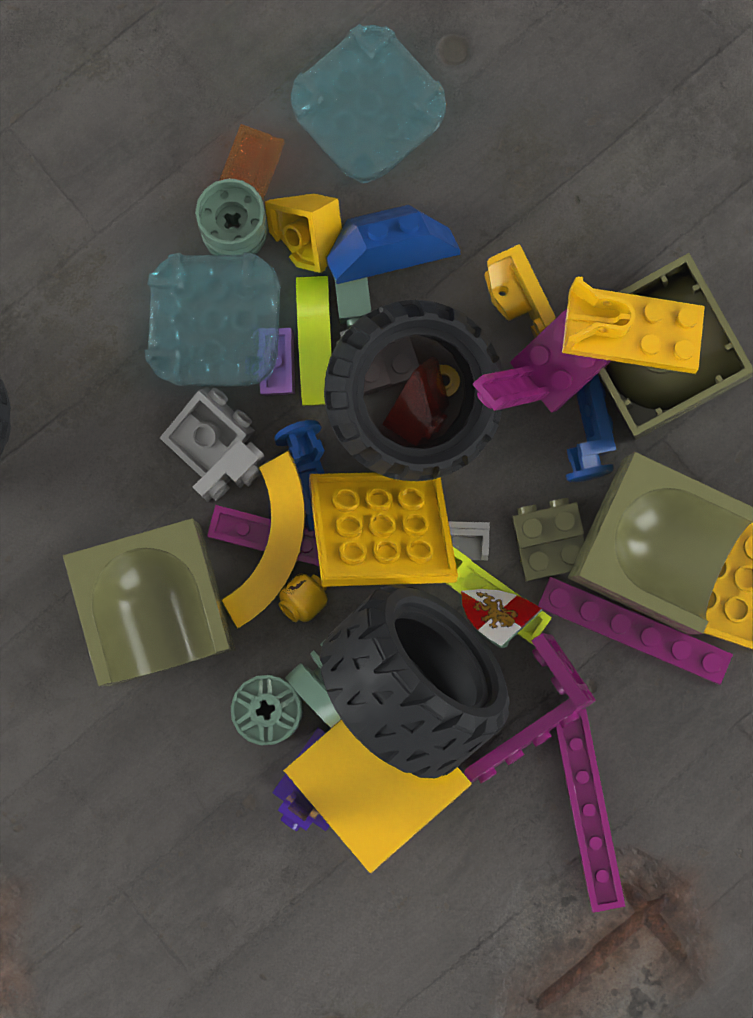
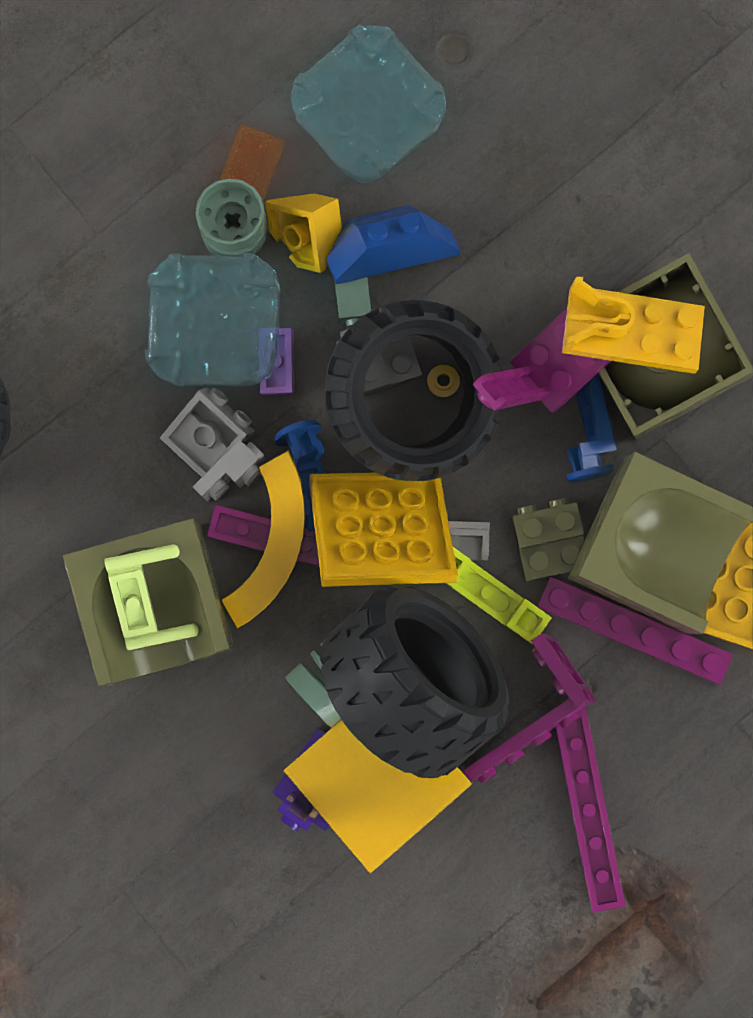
(134, 601): none -> yellowish green plate
(283, 720): sand green wheel -> none
(302, 598): yellow head -> none
(313, 336): neon yellow slope -> none
(420, 405): clear red slope -> none
(497, 614): shield -> none
(513, 275): yellow plate -> none

